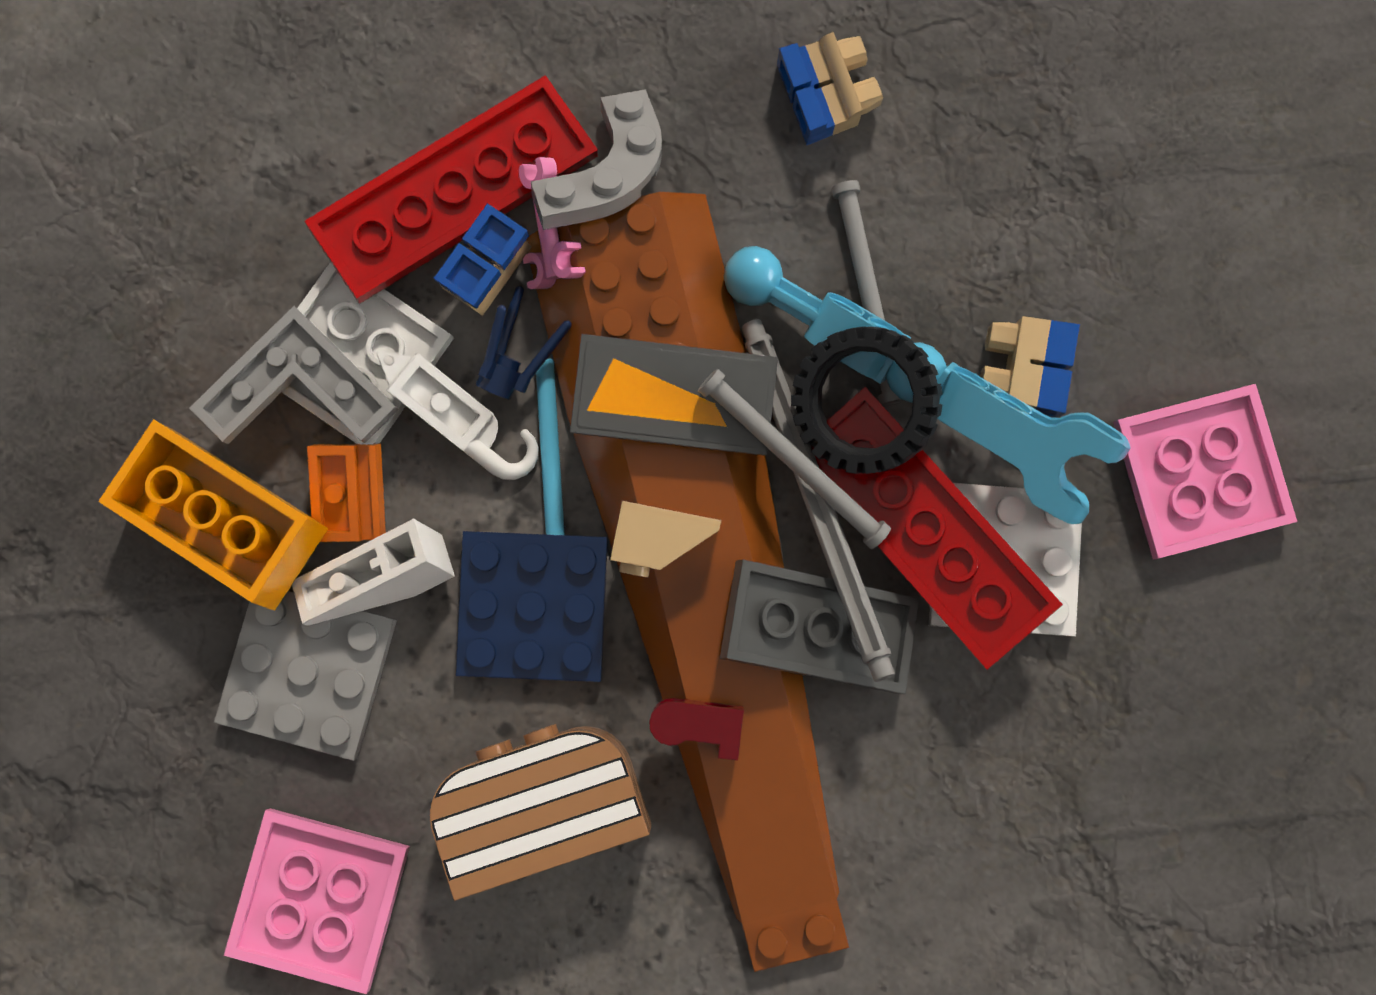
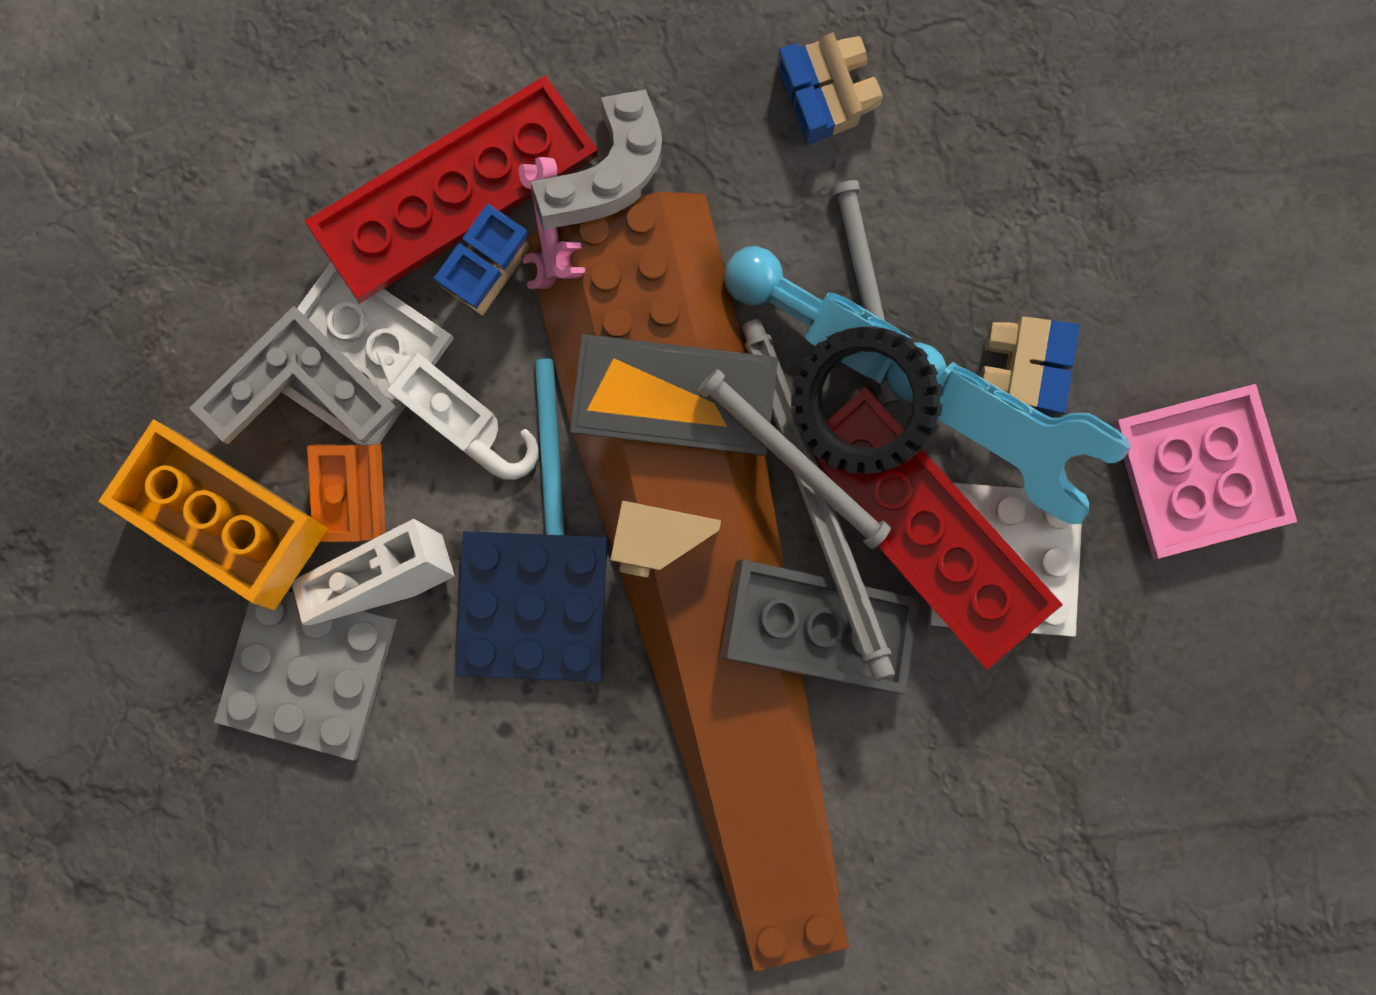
(317, 901): bright pink plate -> none
(500, 372): dark blue plant -> none
(535, 807): brick -> none
(699, 721): dark red leg -> none

